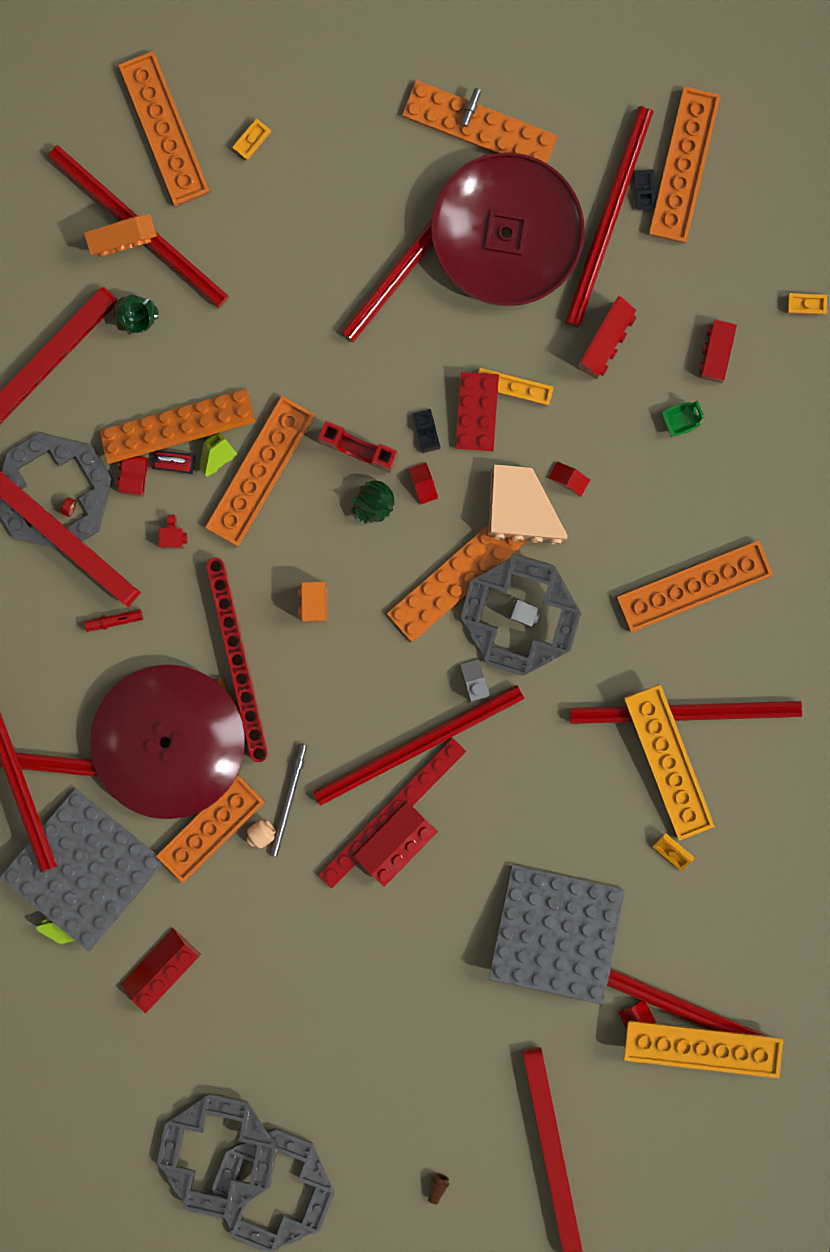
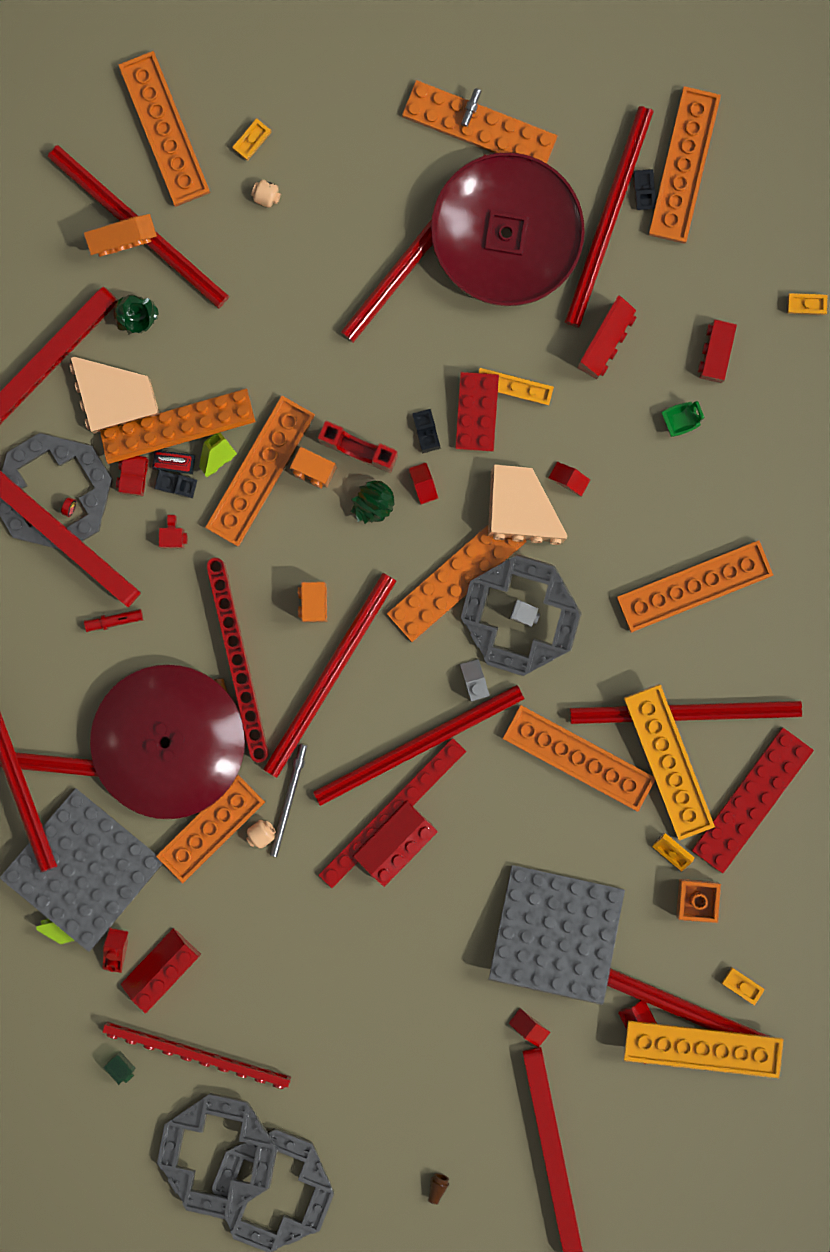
(112, 394): none -> light nougat slope
(115, 950): none -> red slope
(120, 1068): none -> clear green brick
(175, 484): none -> black slope
(188, 1053): none -> red plate
(265, 193): none -> light nougat head
(313, 467): none -> orange brick
(329, 675): none -> red axle
(529, 1028): none -> red slope
(579, 758): none -> orange plate
(698, 900): none -> orange brick
(743, 986): none -> light orange plate
(752, 800): none -> red plate

